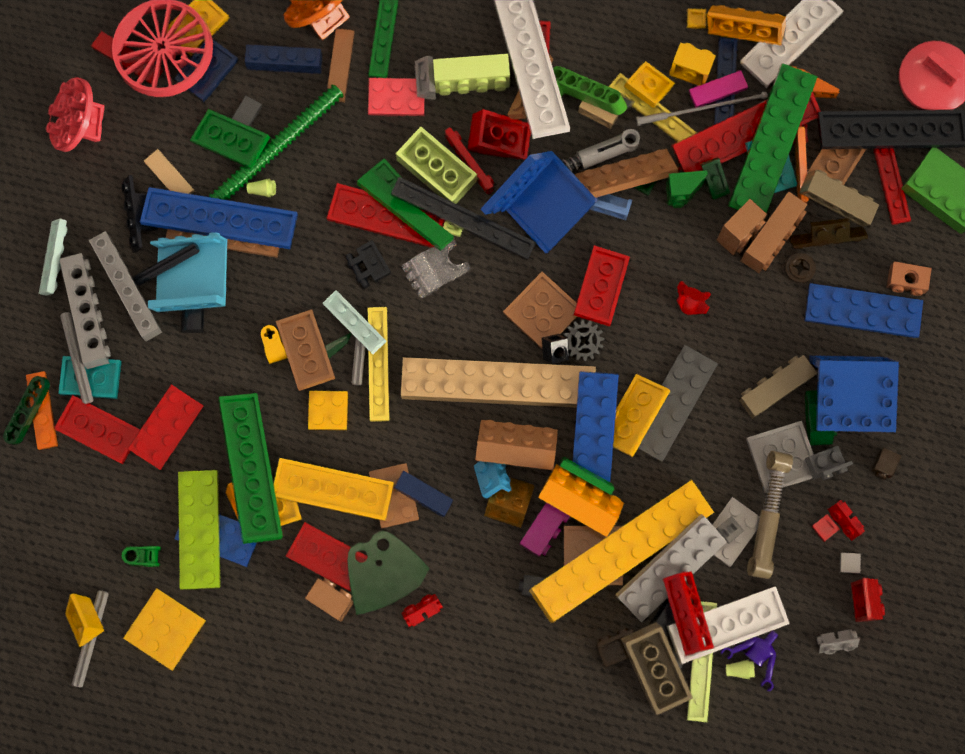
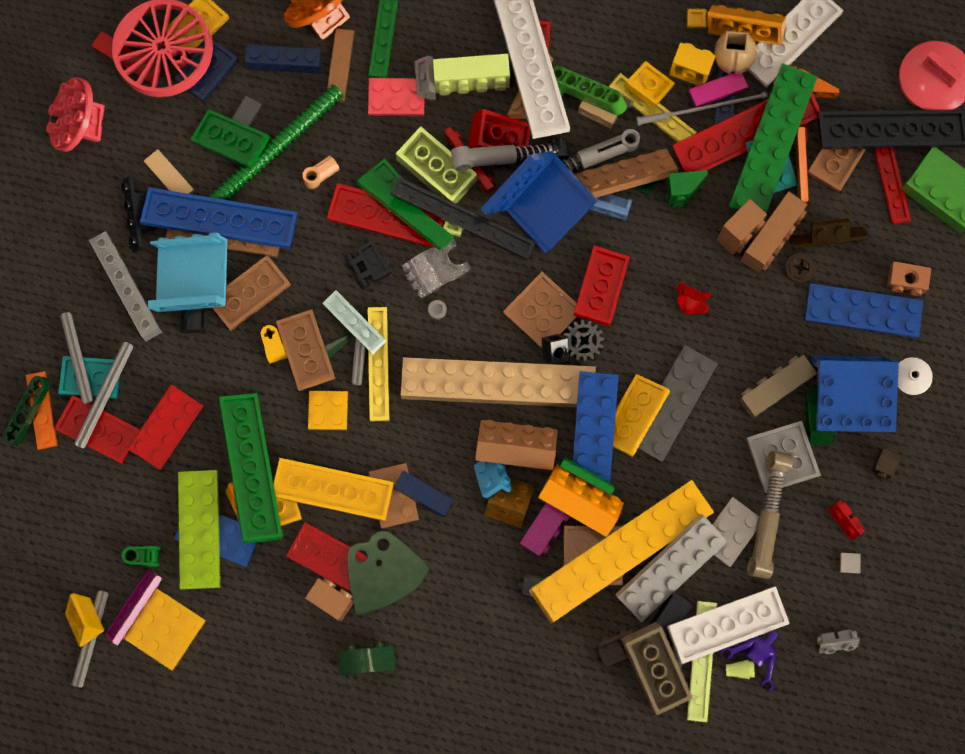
(54, 251): light aqua plate -> none
(90, 356): light grey brick -> none
(103, 395): none -> light grey axle
(132, 607): none -> magenta plate
(166, 264): black axle -> none
(251, 292): none -> medium nougat plate
(263, 188): yellowish green cone -> none
(321, 171): none -> light nougat piece
(366, 659): none -> dark green brick
(413, 613): red hinge -> none
(437, 309): none -> light grey tile
(466, 157): none -> light grey piece
(686, 613): red fence -> none
(715, 178): dark green plate -> none
(730, 529): dark grey tile -> none
(732, 59): none -> tan piece
(825, 527): red tile -> none
(826, 463): dark grey bracket -> none
(839, 198): dark tan brick -> none
(867, 600): red slope -> none
(914, 385): none -> white dish

